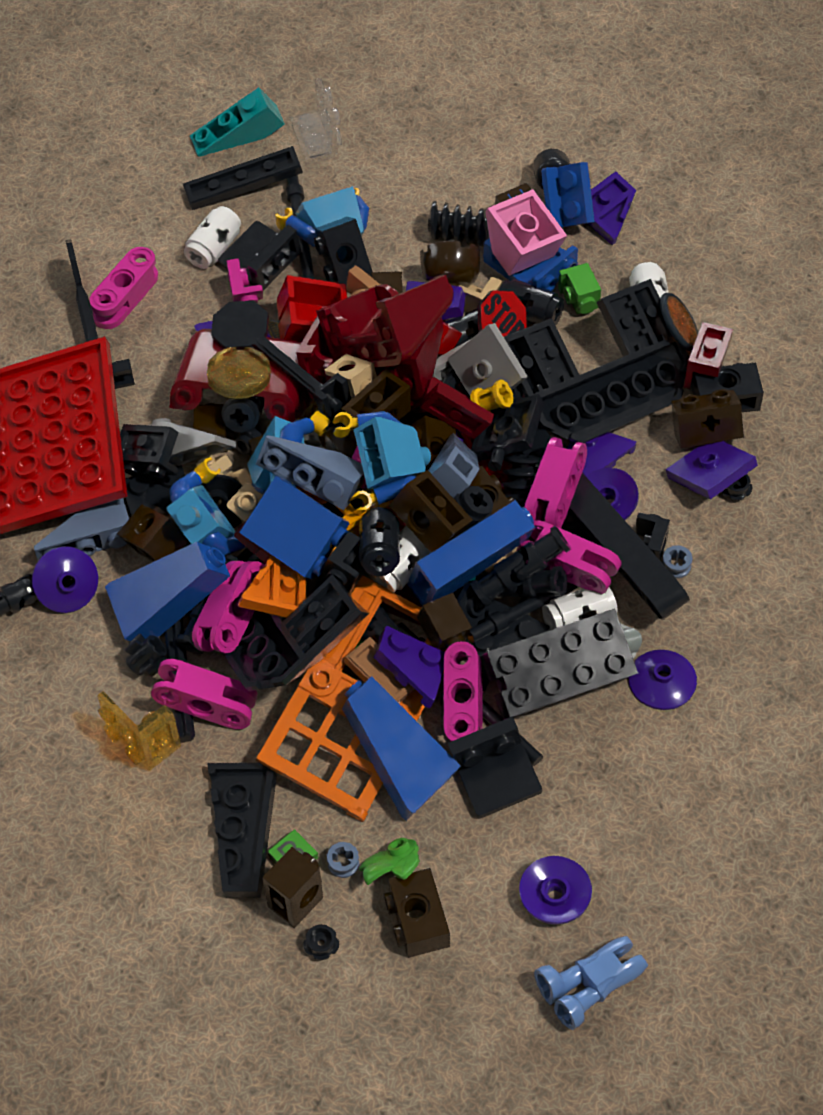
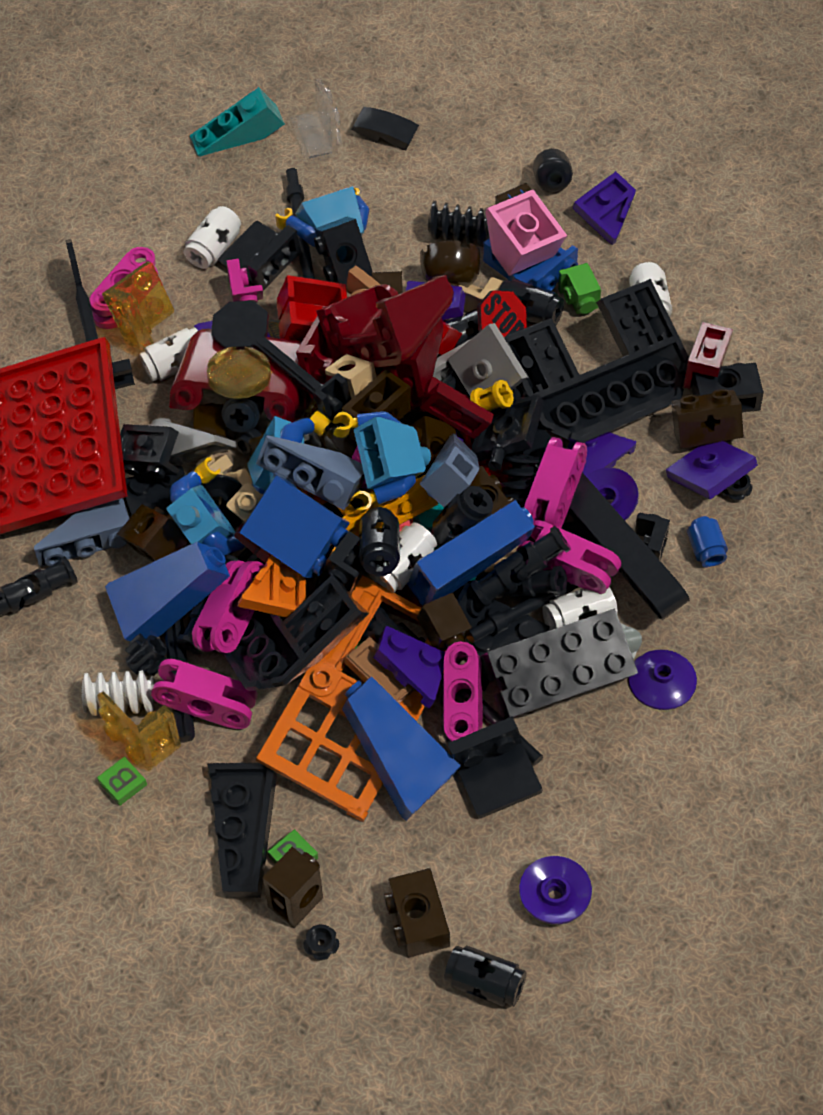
(52, 569): dark purple dish -> none
(122, 693): none -> white piece
(122, 781): none -> bright green tile
(138, 305): none -> clear yellow bracket
(159, 356): none -> white piece
(242, 178): black tile -> none
(336, 867): sand blue bush -> none
(377, 124): none -> black slope
(399, 858): bright green plate -> none
(430, 511): dark brown brick -> none
(469, 967): none -> black piece
(568, 194): blue bracket -> none
(598, 973): medium blue piece -> none
(678, 552): sand blue bush -> none
(679, 320): wheel -> none
(707, 541): none -> blue brick

